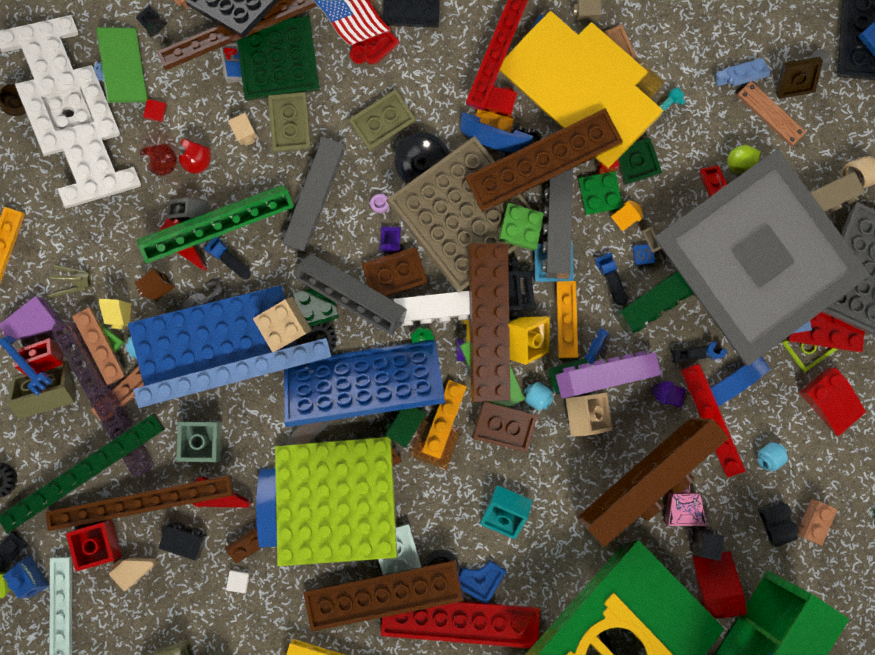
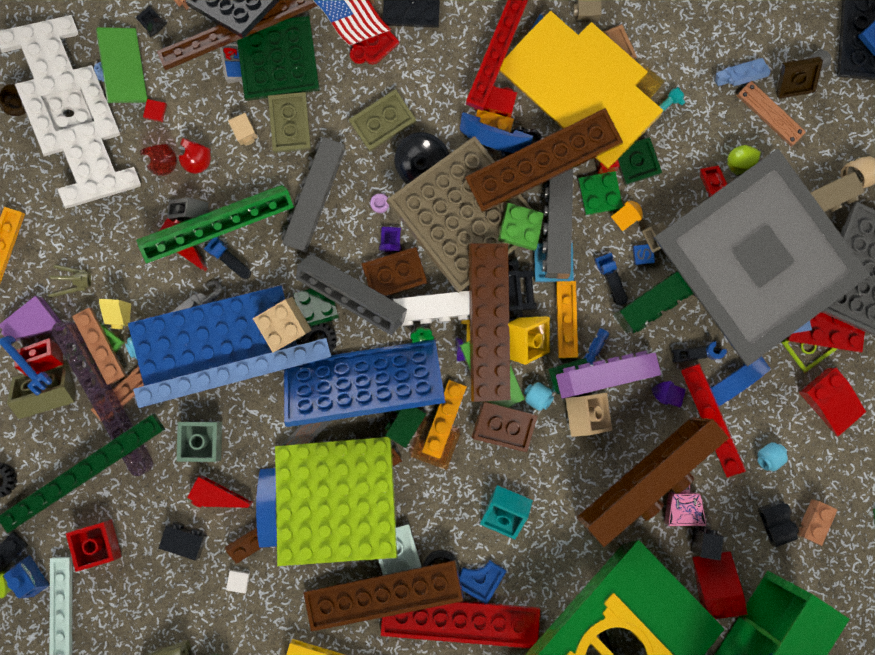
(130, 570): tan slope -> none
(140, 503): reddish brown plate -> none
(153, 285): reddish brown brick -> none

